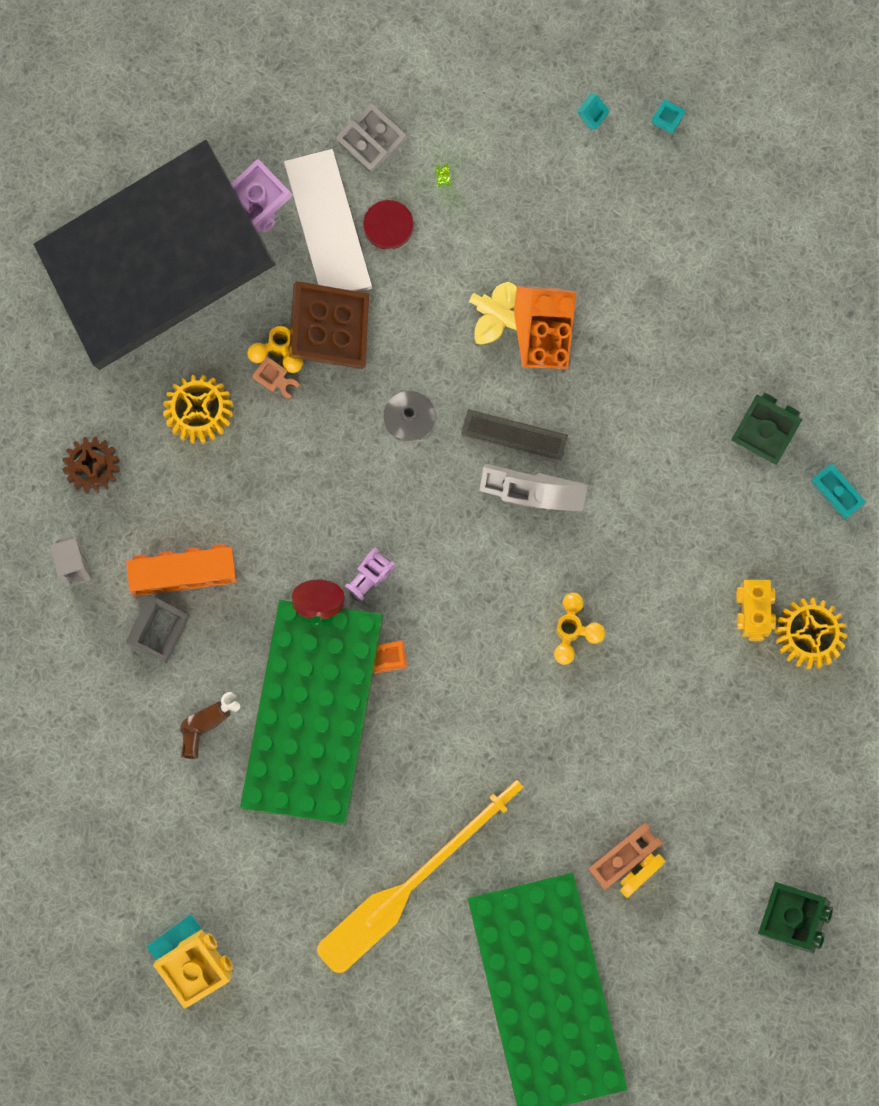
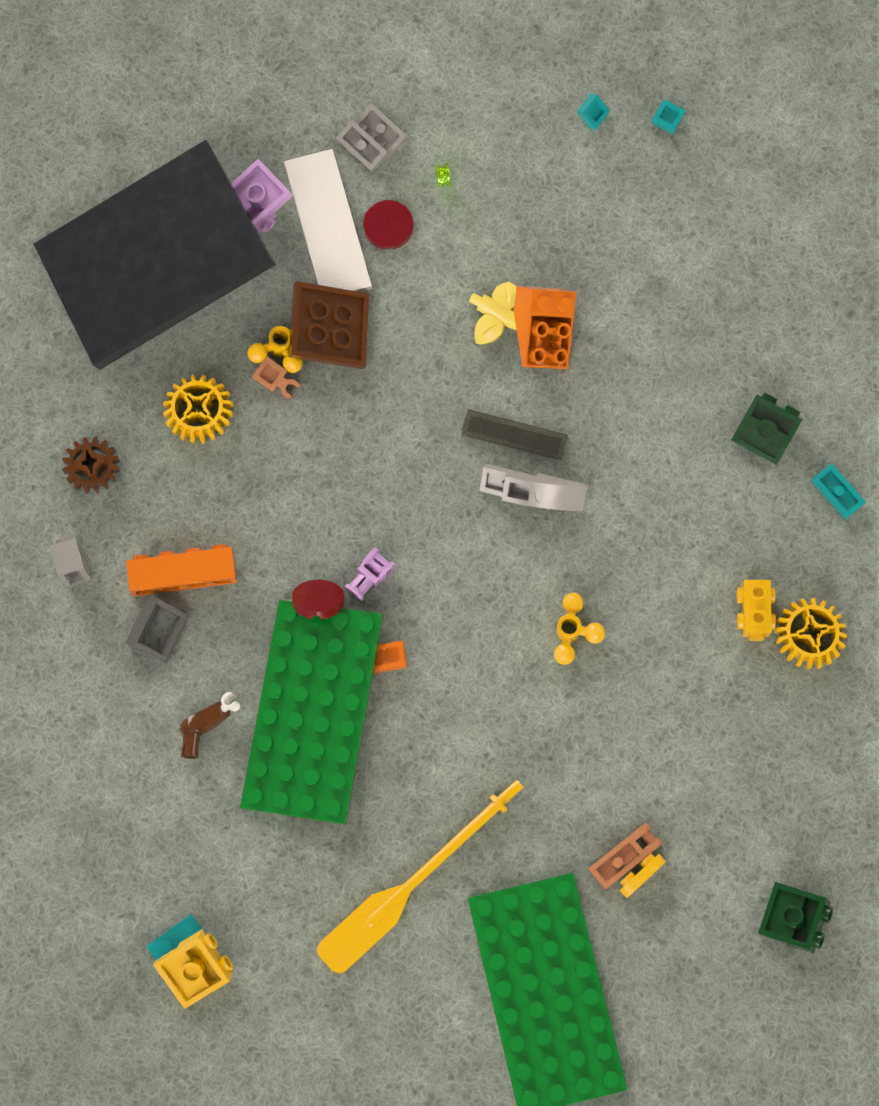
(409, 427): dark grey dish -> none

